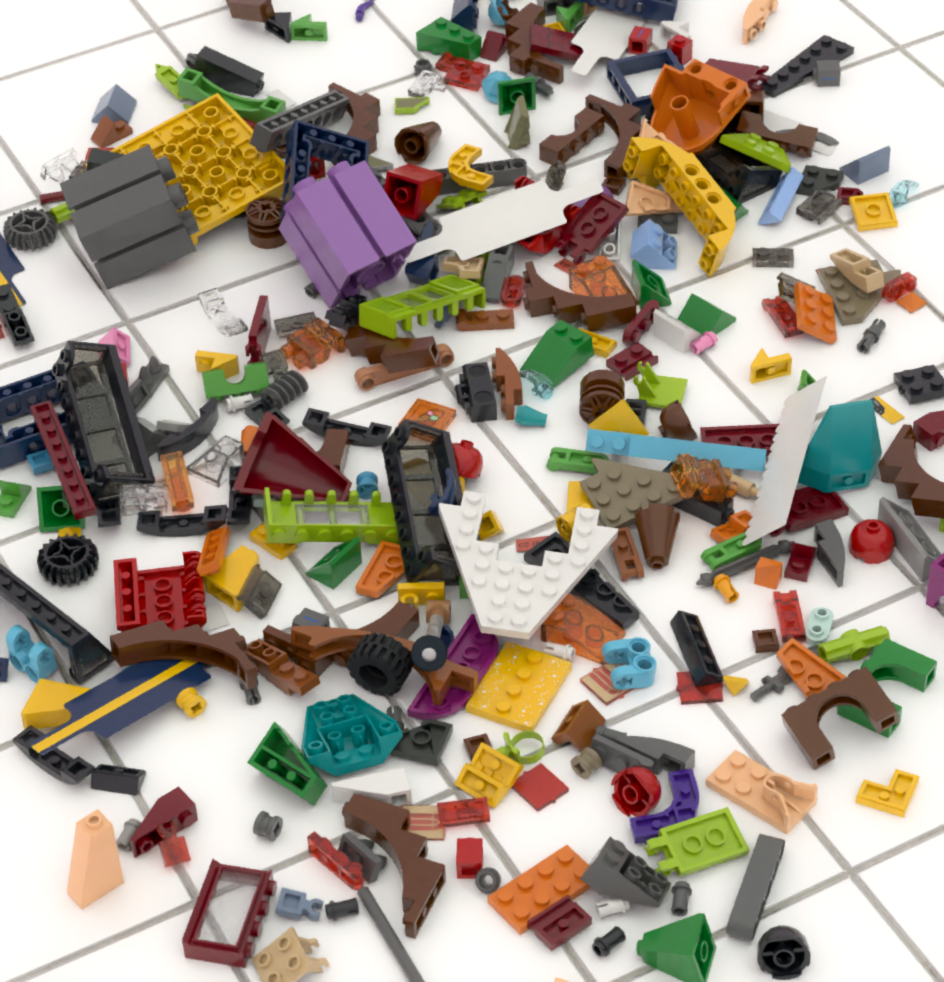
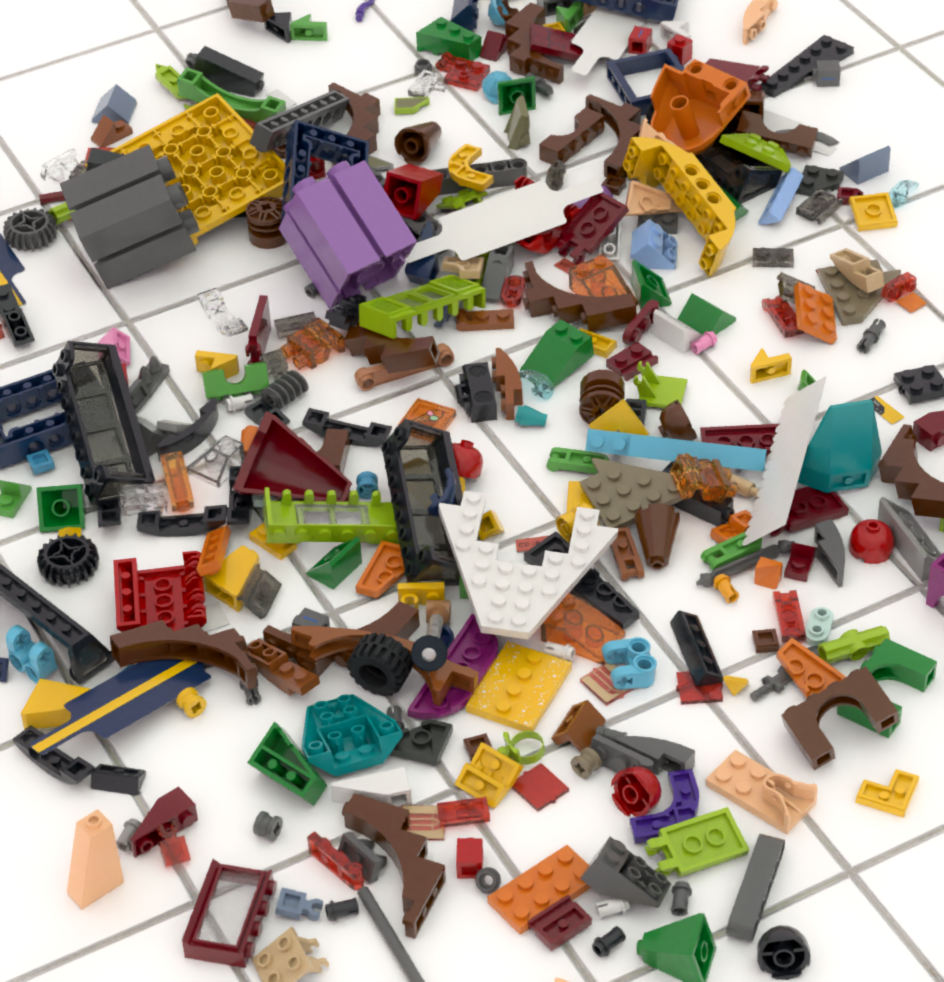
(63, 460): dark red tile -> none

